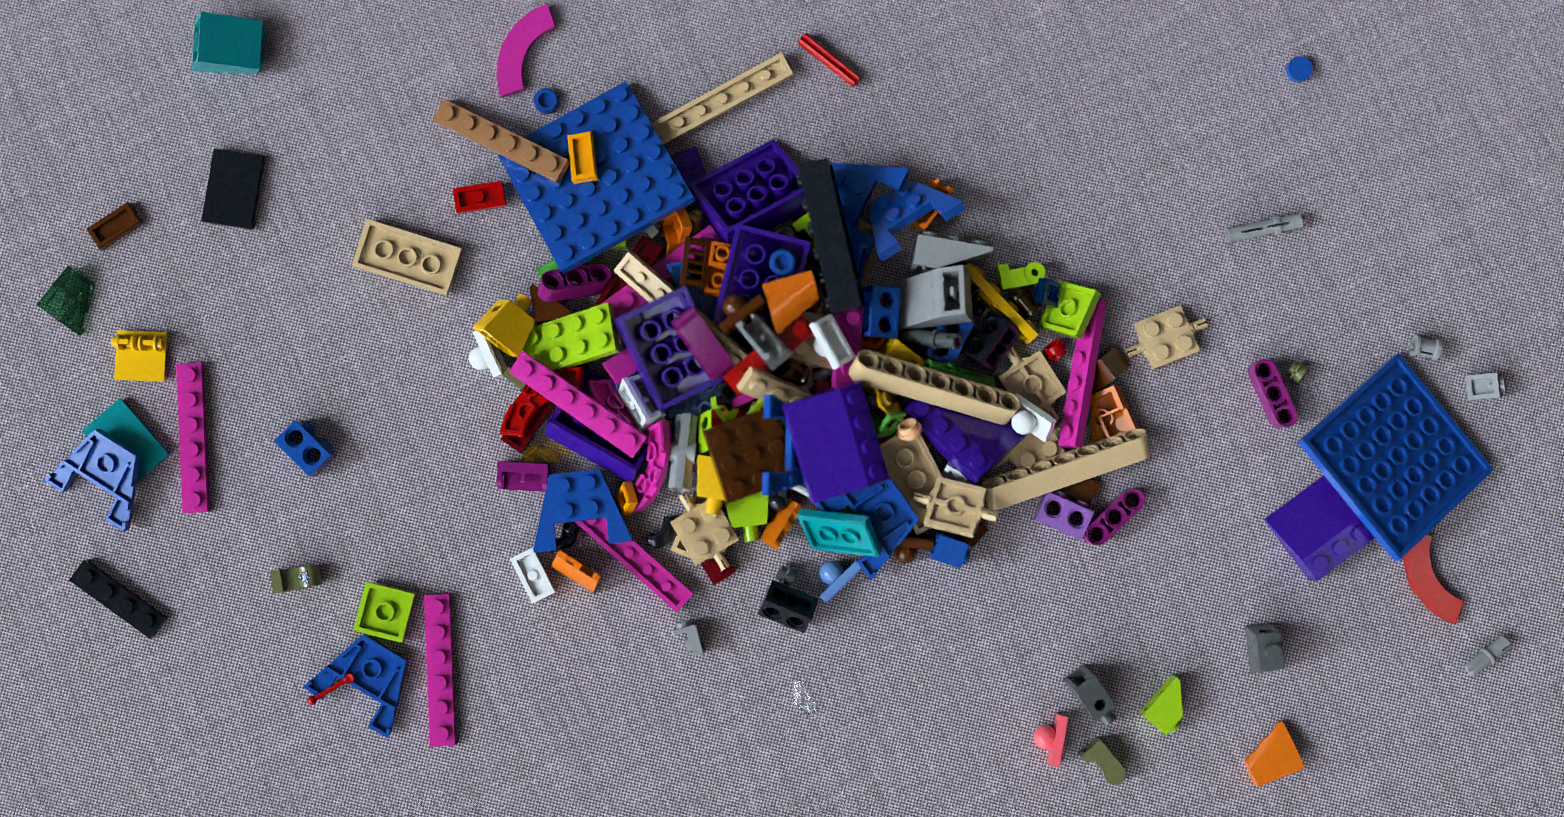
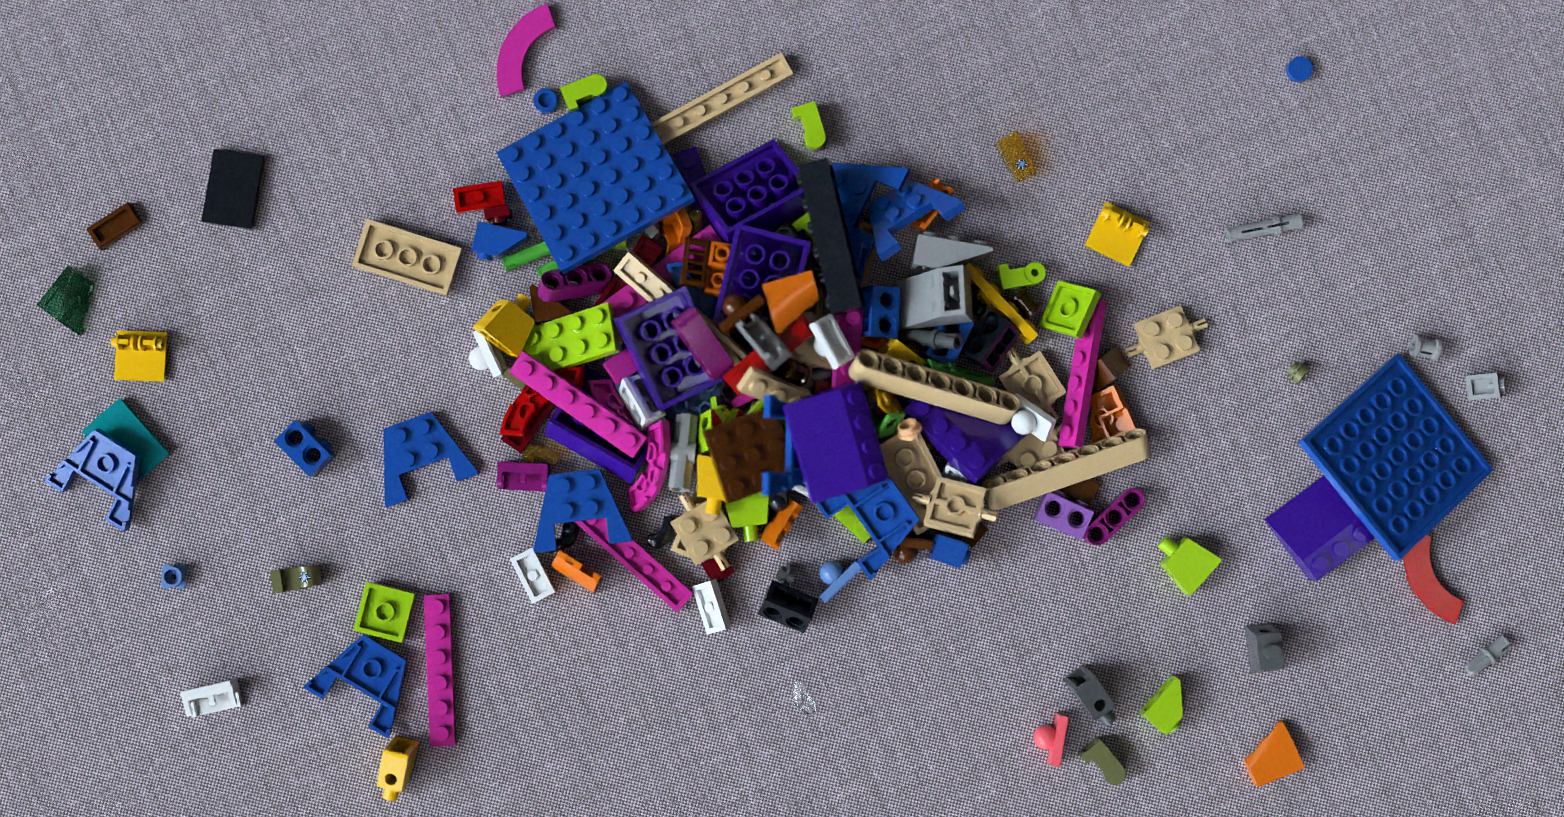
(118, 598): black plate -> none
(167, 579): none -> medium blue plate
(193, 437): dark pink plate -> none
(212, 698): none -> white hinge
(227, 44): teal slope -> none
(349, 678): red hinge -> none
(397, 766): none -> yellow torso
(416, 445): none -> blue wing
(496, 241): none -> blue slope
(498, 215): none -> dark red plate
(501, 141): medium nougat plate -> none
(525, 256): none -> bright green pin
(582, 157): light orange tile -> none
(584, 90): none -> lime leg
(626, 498): light orange tile -> none
(693, 640): light grey bracket -> none
(711, 606): none -> white plate
(782, 262): blue tile -> none
(810, 119): none -> lime leg
(829, 59): red axle -> none
(839, 532): teal tile -> none
(1015, 157): none -> clear yellow leg
(1047, 293): plate -> none
(1055, 349): red plate -> none
(1117, 234): none -> yellow hinge
(1187, 563): none -> lime torso
(1283, 400): magenta beam -> none

